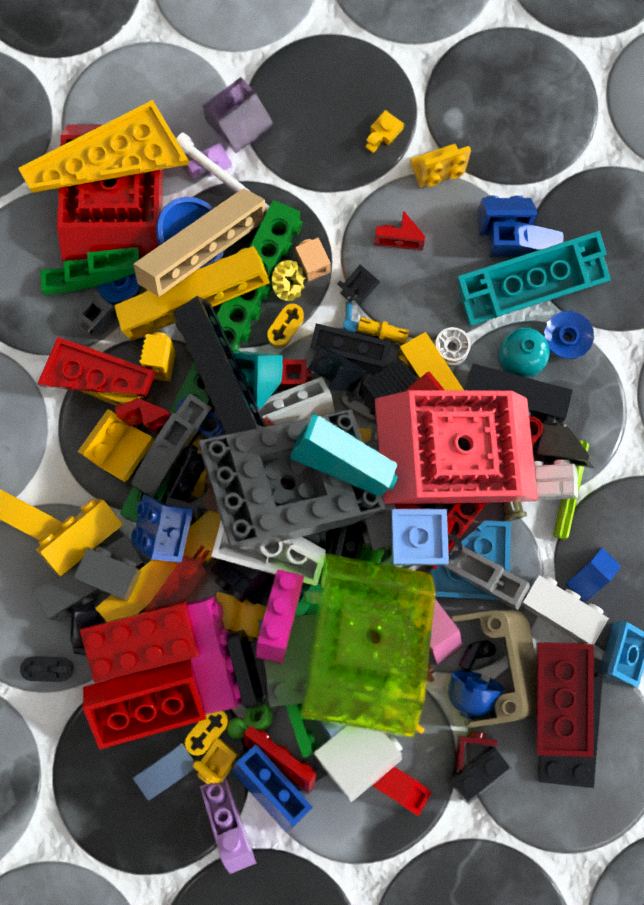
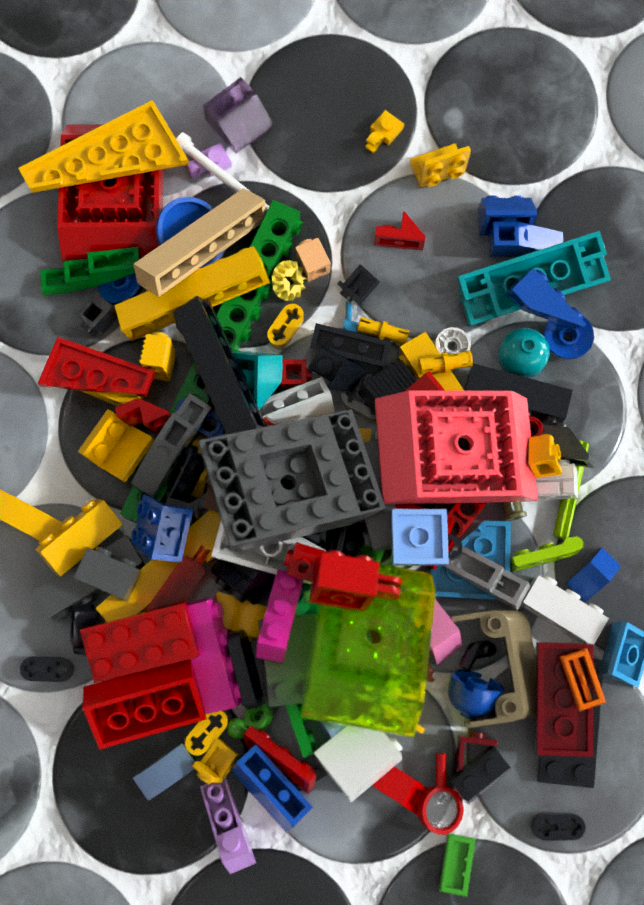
(302, 554): none -> red brick
(343, 457): slope -> none
(350, 582): none -> red brick
(440, 806): none -> piece
(445, 362): none -> yellow pin
(456, 864): none -> bright green plate
(538, 298): none -> blue slope
(544, 456): none -> yellow brick
(546, 554): none -> lime hinge
(558, 819): none -> black beam
(572, 683): none -> orange tile

